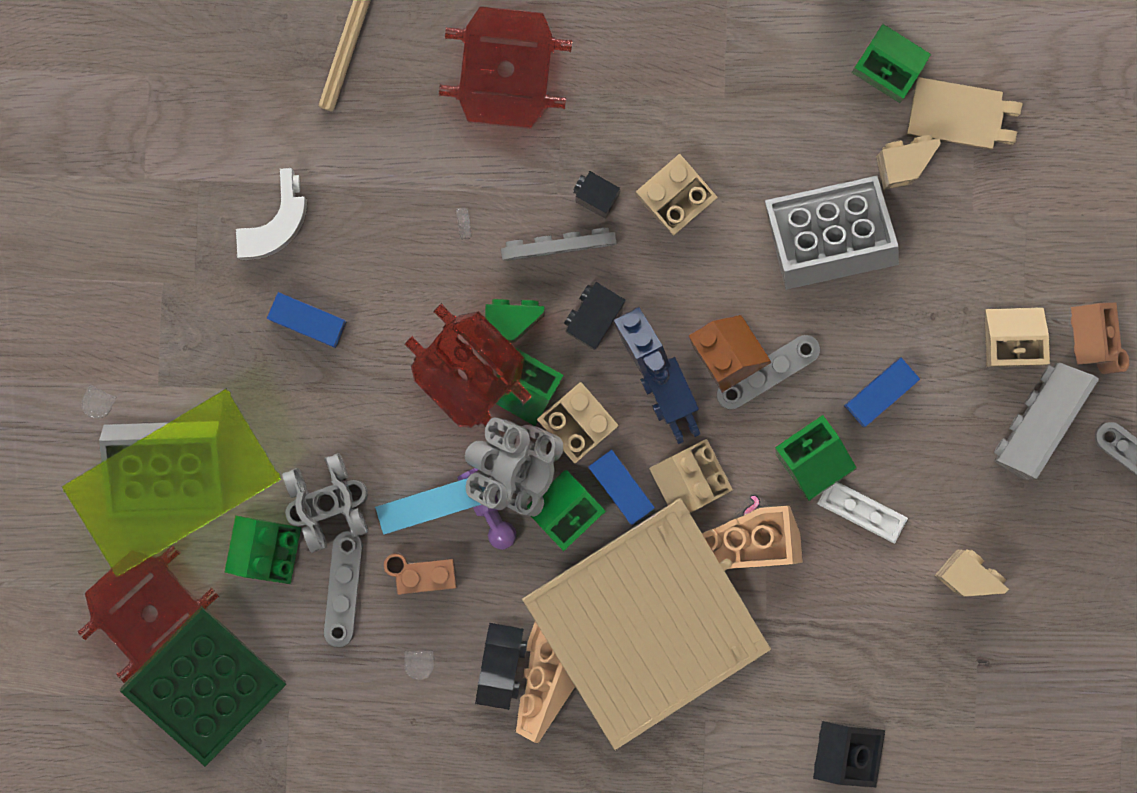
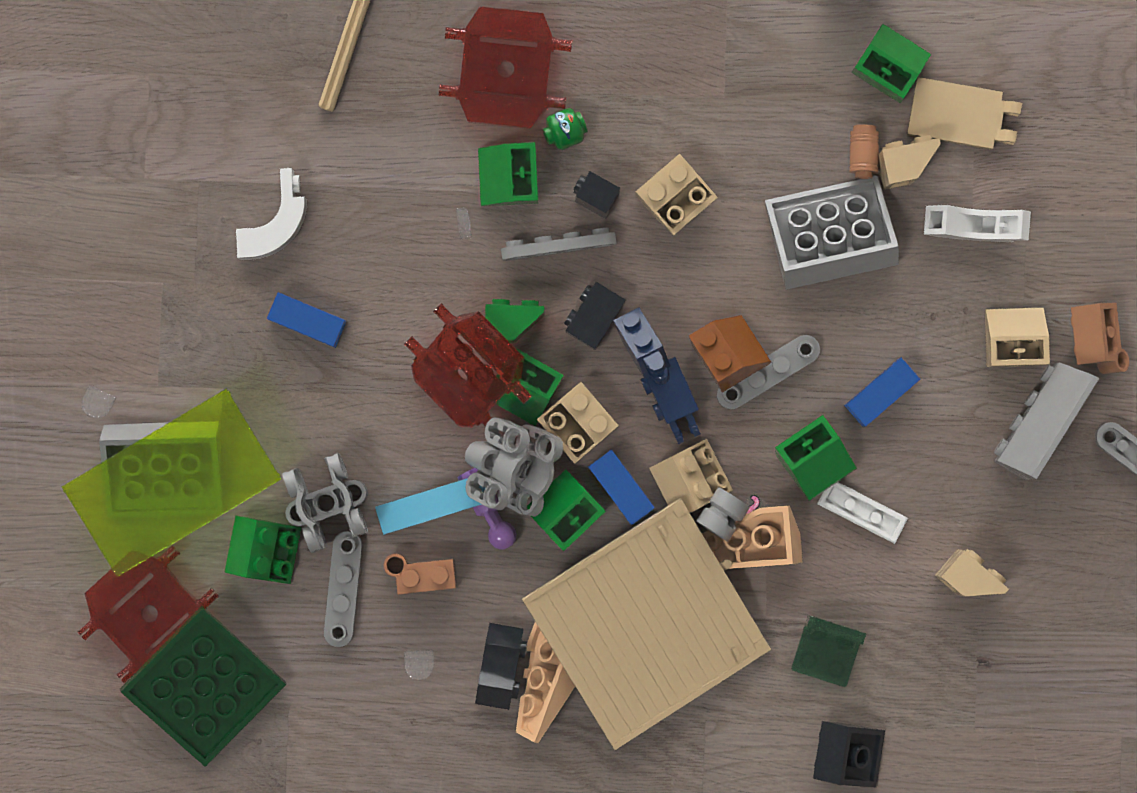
(508, 174): none -> green slope
(565, 129): none -> green head
(723, 514): none -> light grey wheel
(827, 650): none -> clear green bracket
(864, 151): none -> nougat head
(976, 224): none -> white arch

